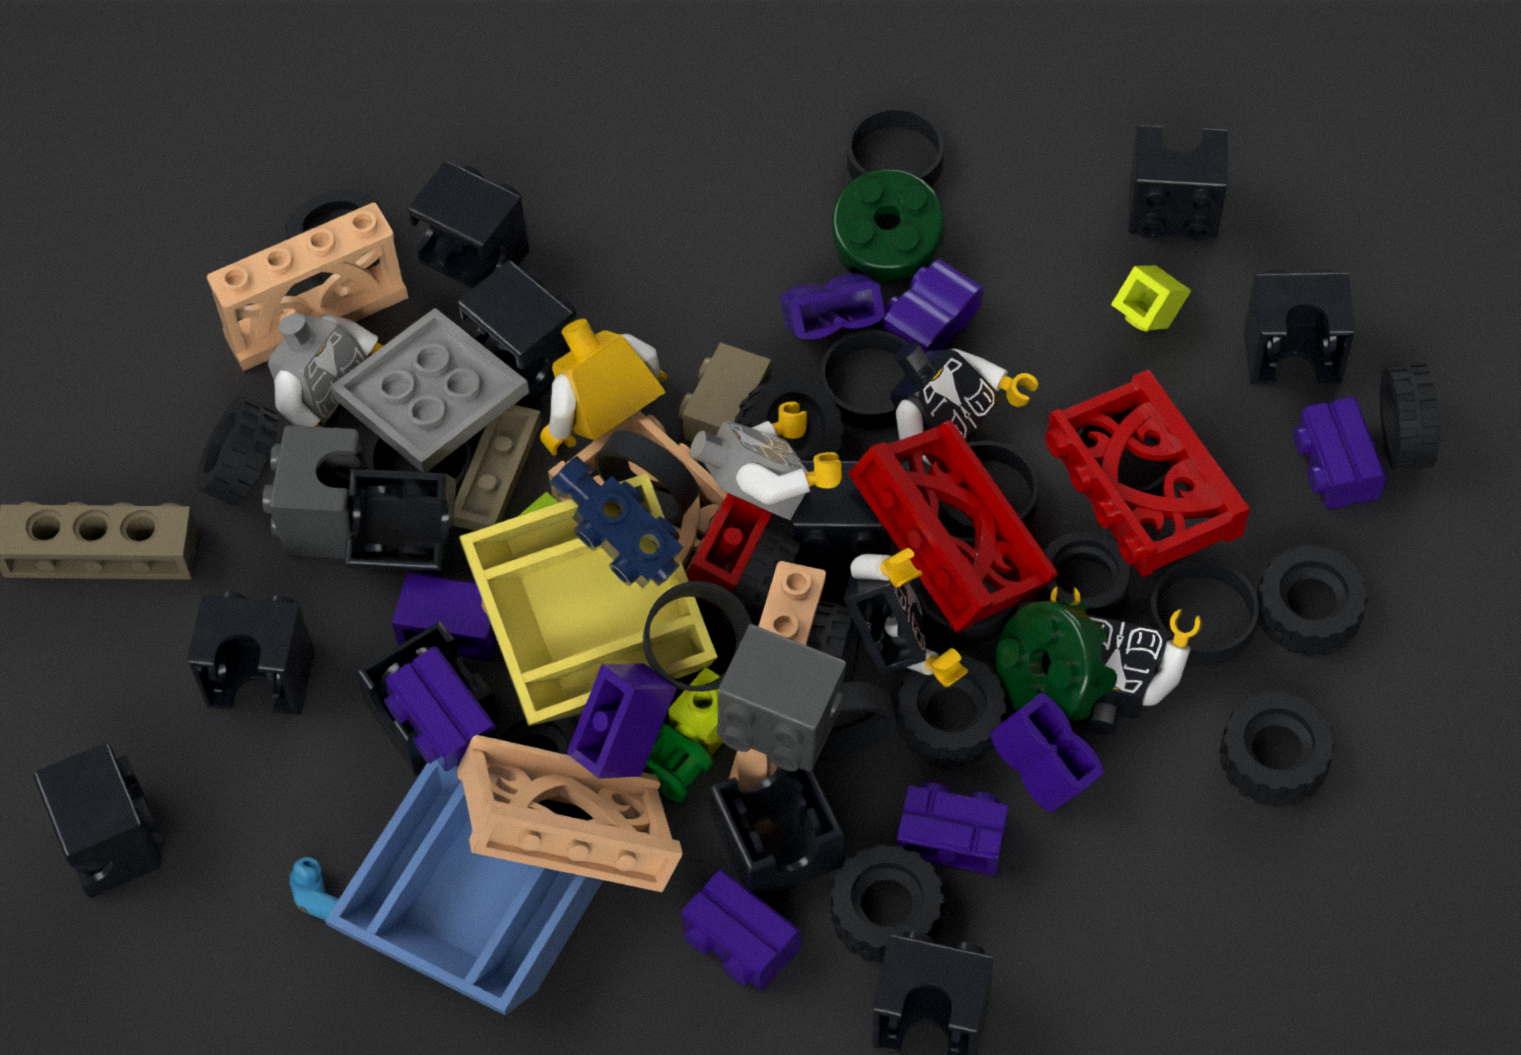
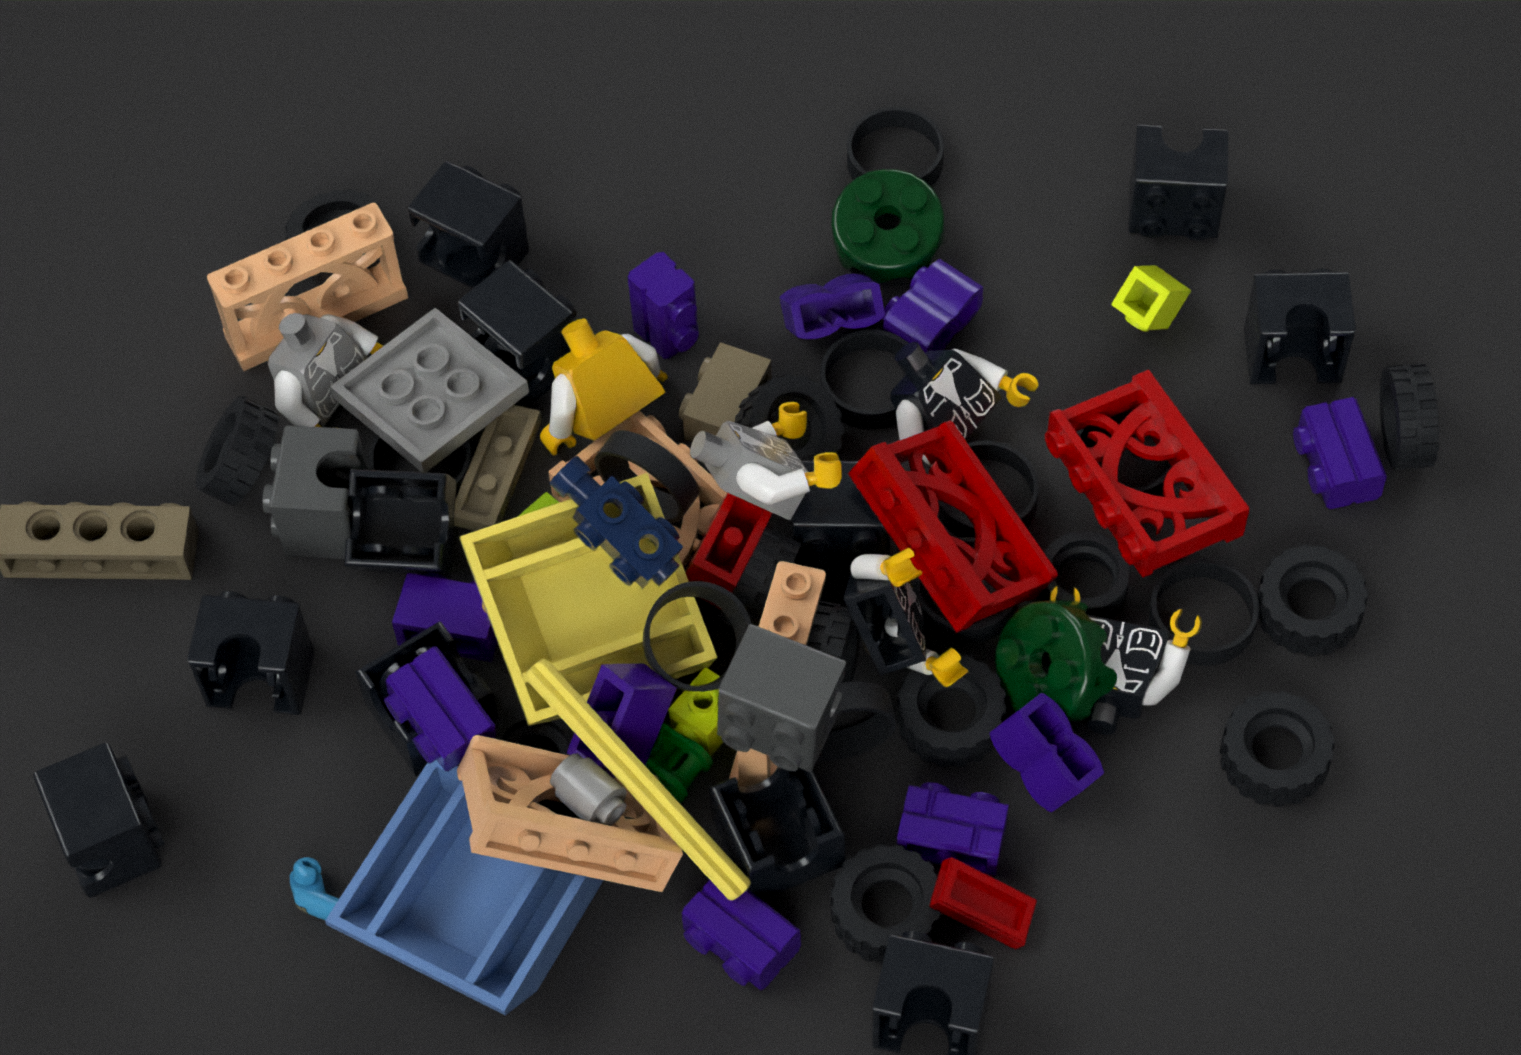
(588, 790): none -> light grey brick
(637, 779): none -> light yellow axle
(663, 305): none -> dark purple brick
(983, 903): none -> red tile

